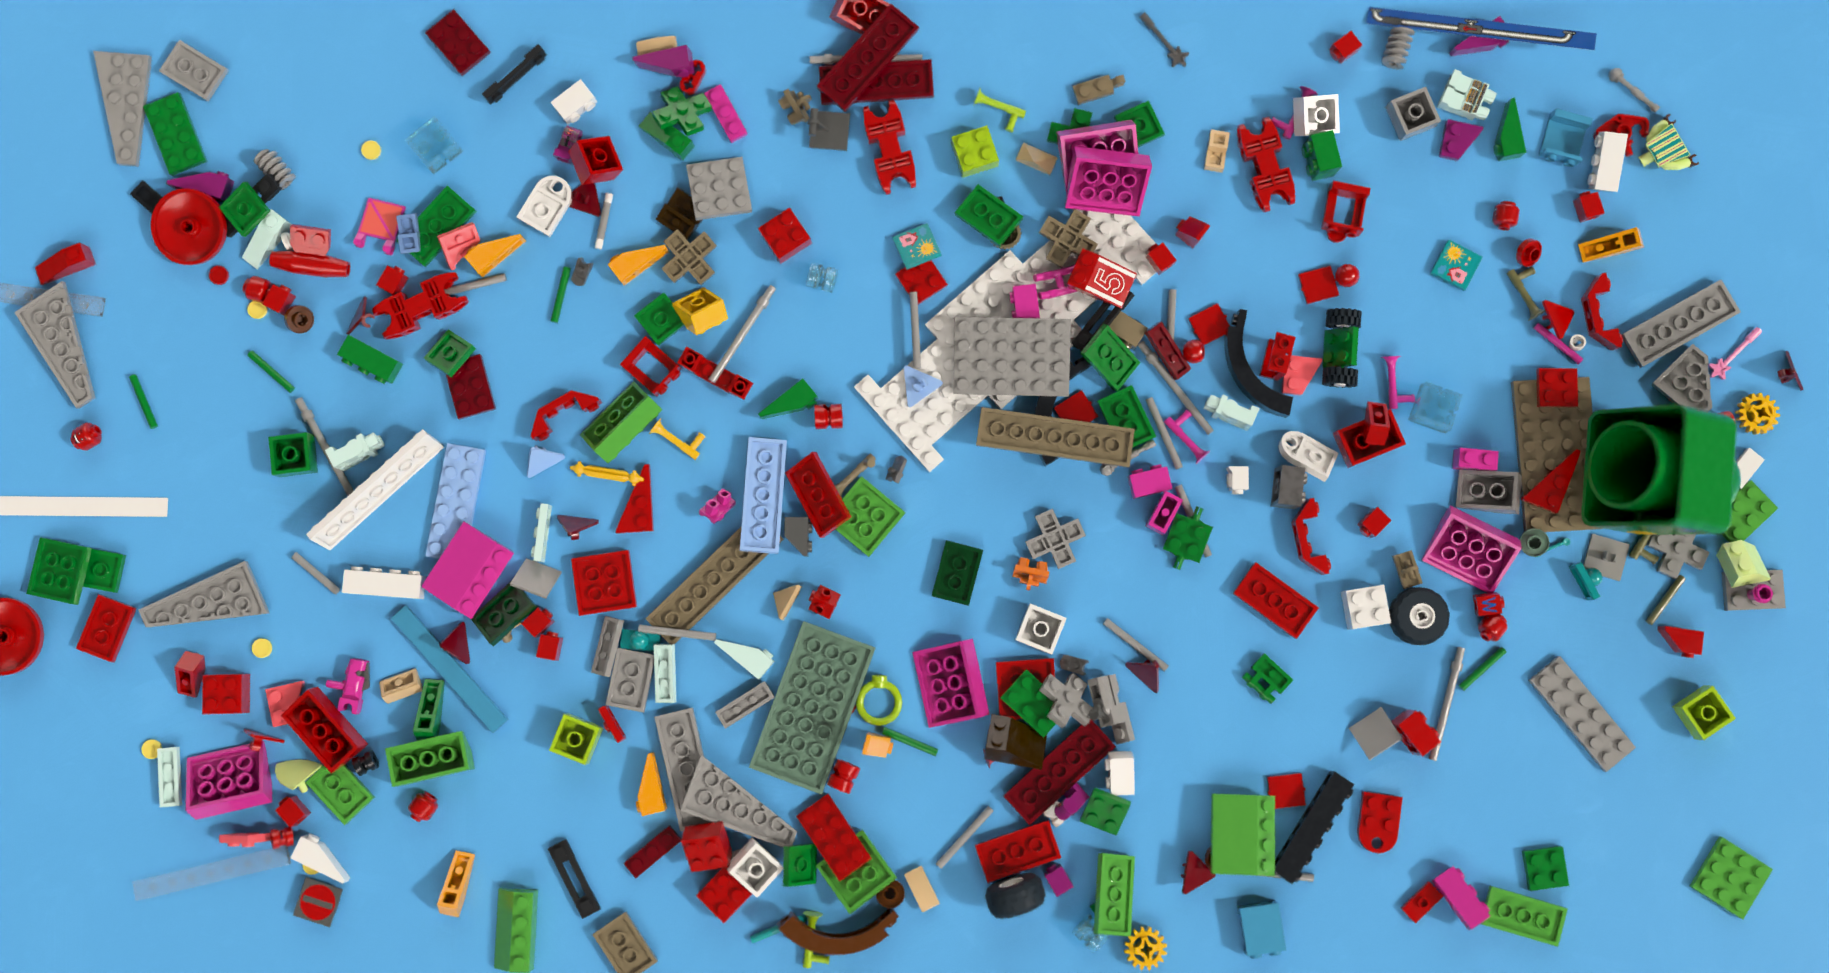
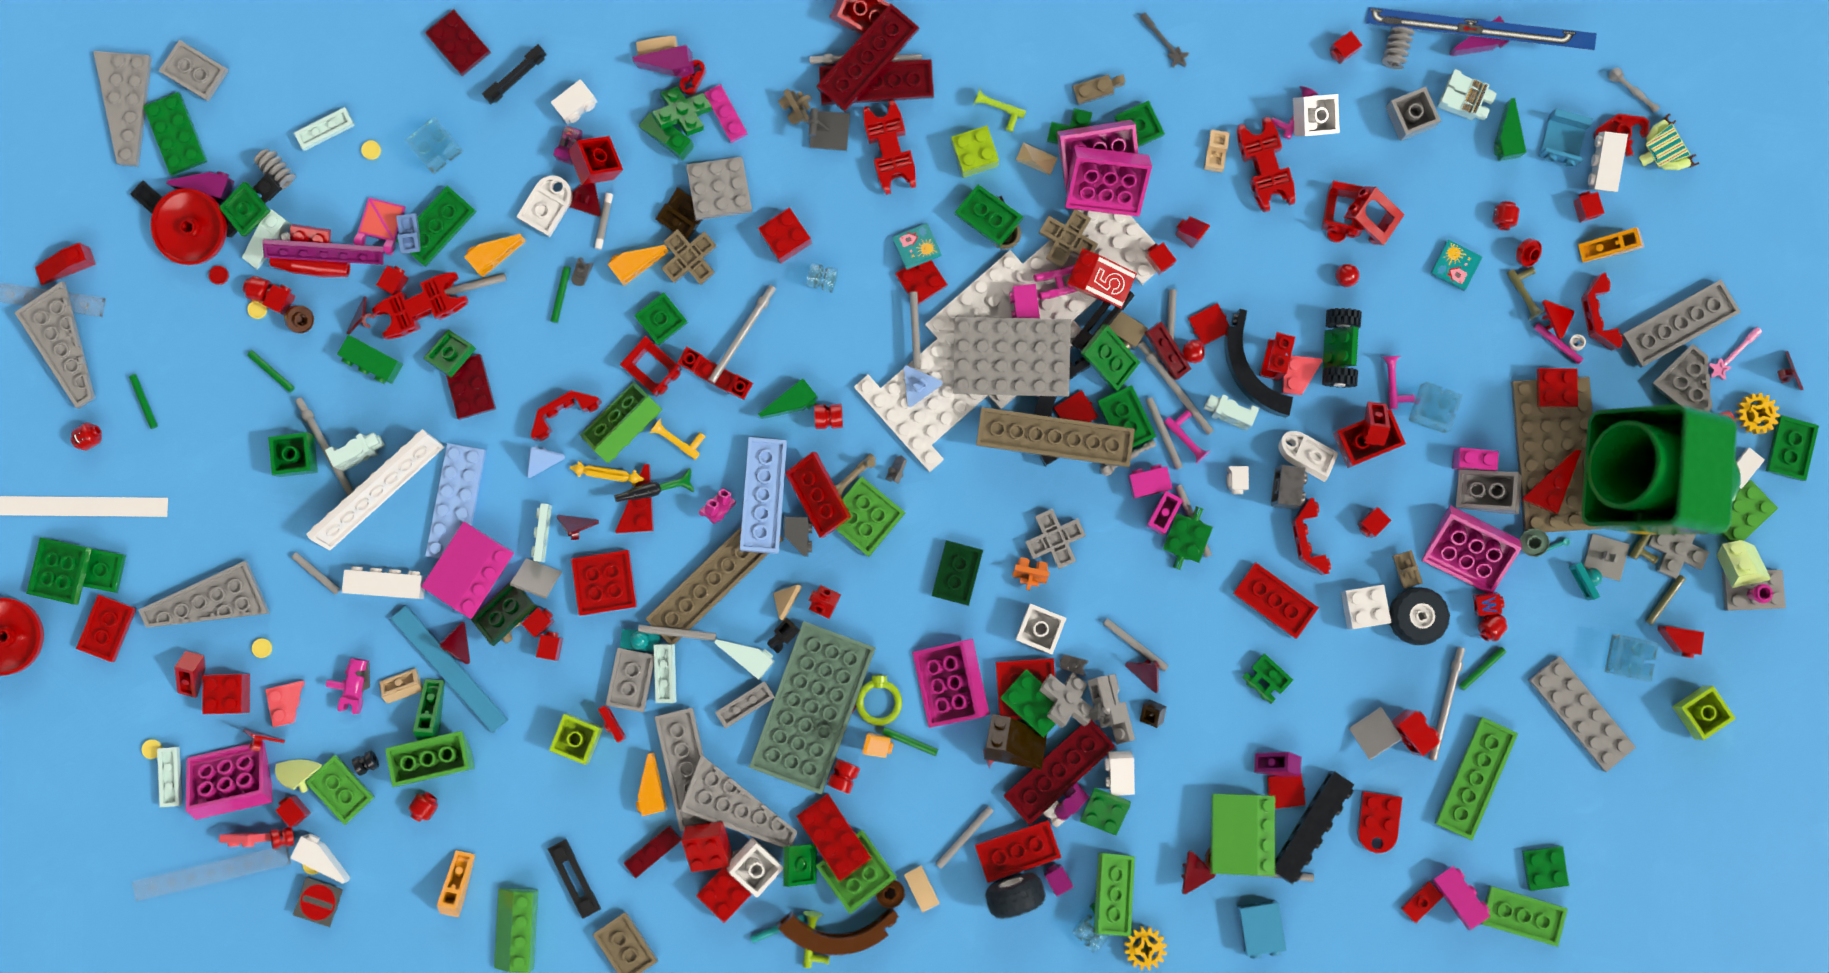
(323, 252): none -> magenta tile
(324, 129): none -> light aqua plate
(324, 729): red slope -> none
(458, 242): coral wing -> none
(607, 646): light grey plate -> none
(653, 488): none -> black piece
(700, 310): yellow slope -> none
(784, 633): none -> black plate
(1153, 713): none -> dark brown slope
(1278, 764): none -> magenta slope
(1318, 285): red piece -> none
(1321, 155): green brick -> none
(1356, 211): none -> panel
(1457, 139): magenta wing -> none
(1476, 778): none -> bright green plate
(1628, 655): none -> clear light blue piece
(1731, 877): bright green plate -> none
(1792, 448): none -> green plate

